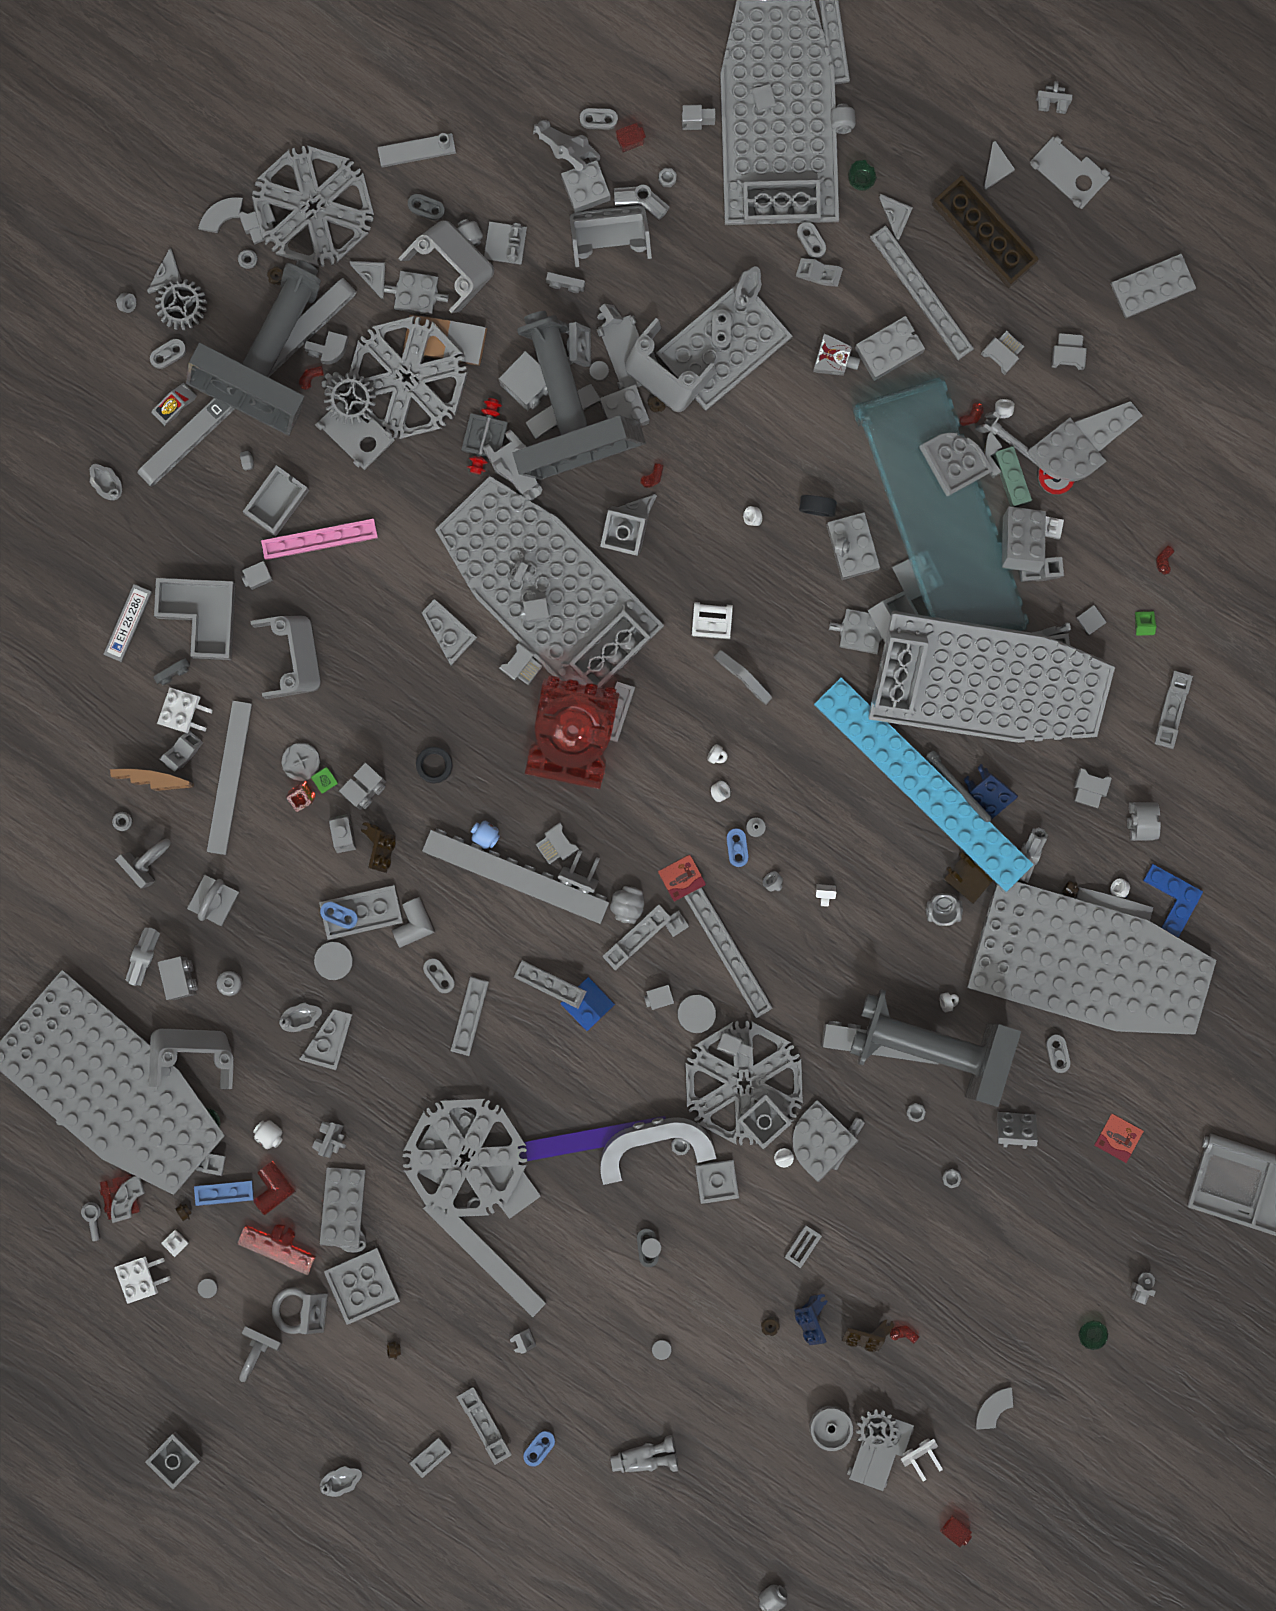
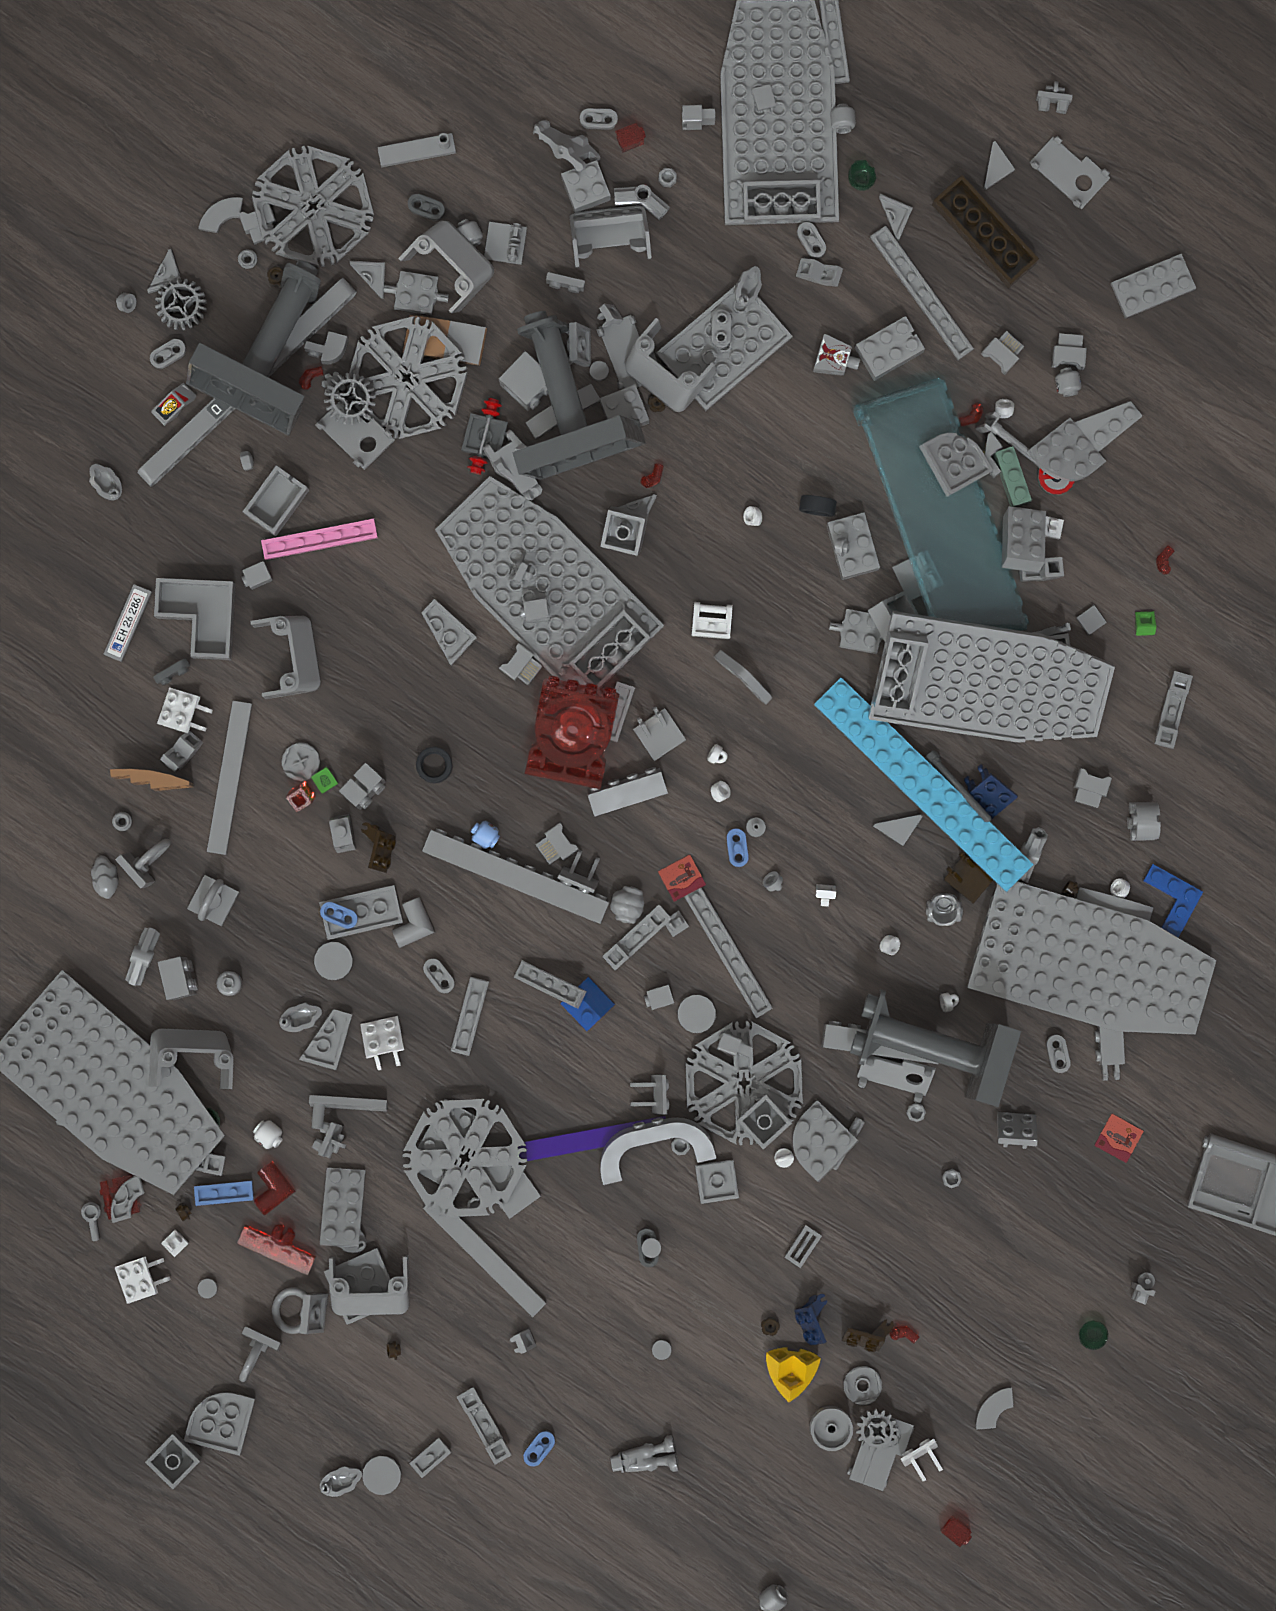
(104, 877): none -> light grey arm
(221, 1422): none -> light grey plate
(319, 1104): none -> light grey piece
(381, 1038): none -> white plate
(381, 1475): none -> light grey tile
(393, 1302): none -> light grey windscreen
(627, 791): none -> light grey brick
(659, 734): none -> light grey plate
(660, 1086): none -> light grey plate
(791, 1370): none -> yellow brick
(862, 1373): none -> light grey tile
(890, 945): none -> white tile
(894, 1075): none -> light grey piece
(899, 829): none -> light grey tile
(1068, 382): none -> light grey head
(1110, 1050): none -> light grey hinge

